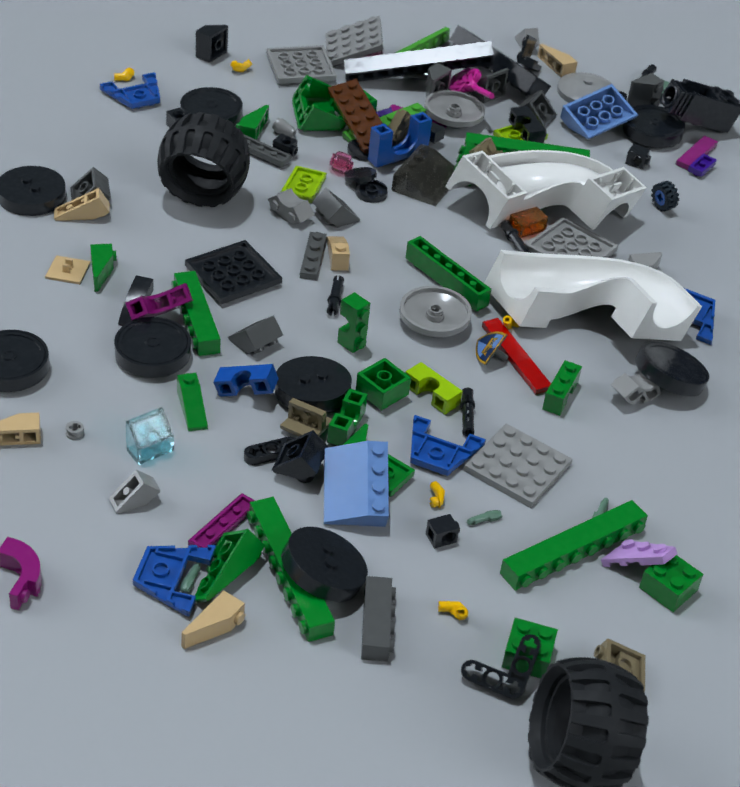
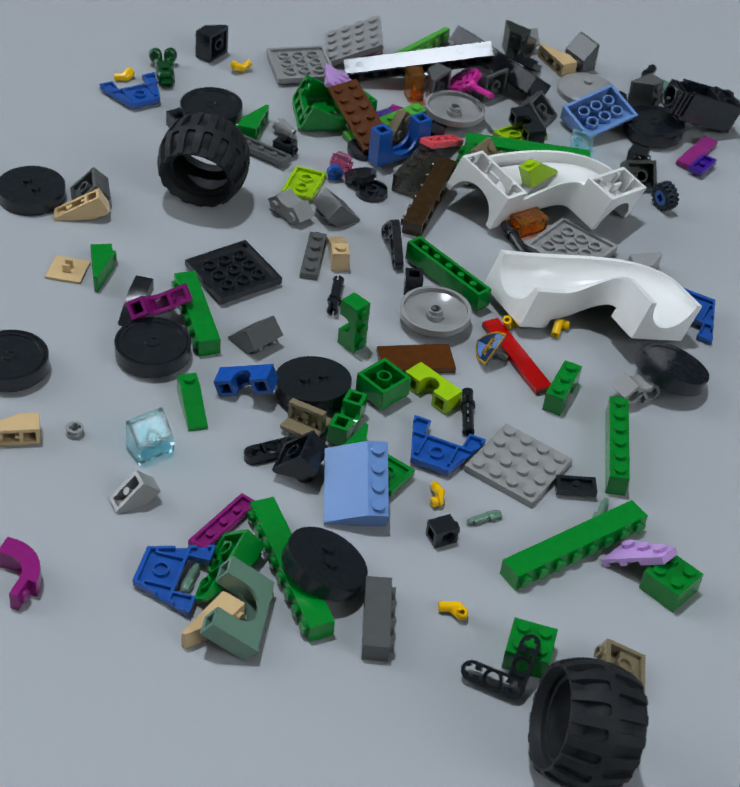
(164, 68): none -> dark green piece
(253, 589): none -> sand green arch
(334, 77): none -> lavender wing
(334, 172): none -> blue tile
(392, 231): none -> black beam
(412, 279): none -> black brick
(414, 84): none -> clear orange brick
(428, 197): none -> dark brown brick
(435, 356): none -> reddish brown tile
(441, 141): none -> coral tile
(513, 38): none -> pearl dark grey slope
(535, 172): none -> lime slope
(558, 325): none -> yellow arm
(576, 485): none -> black plate
(582, 140): none -> clear light blue plate
(584, 51): none -> slope
(617, 446): none -> green brick
(643, 170): none -> pearl dark grey slope

